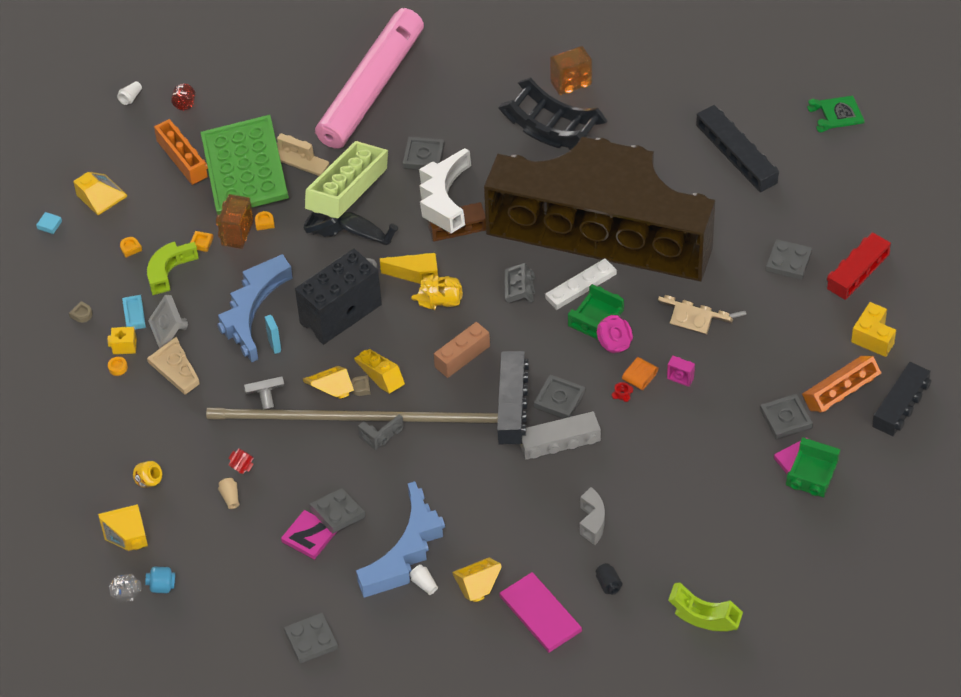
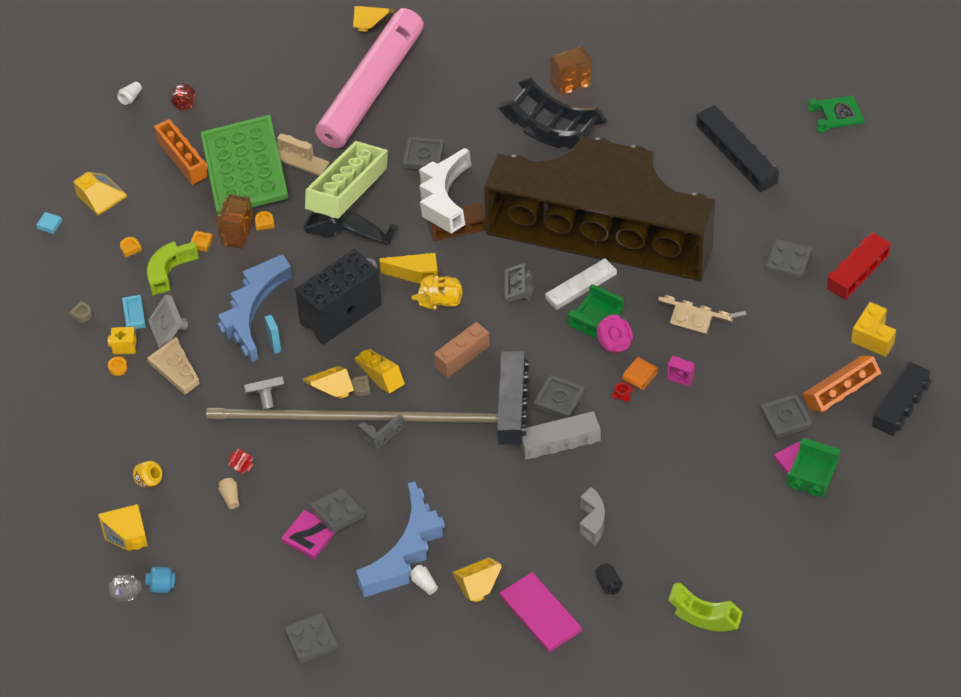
(369, 17): none -> yellow slope

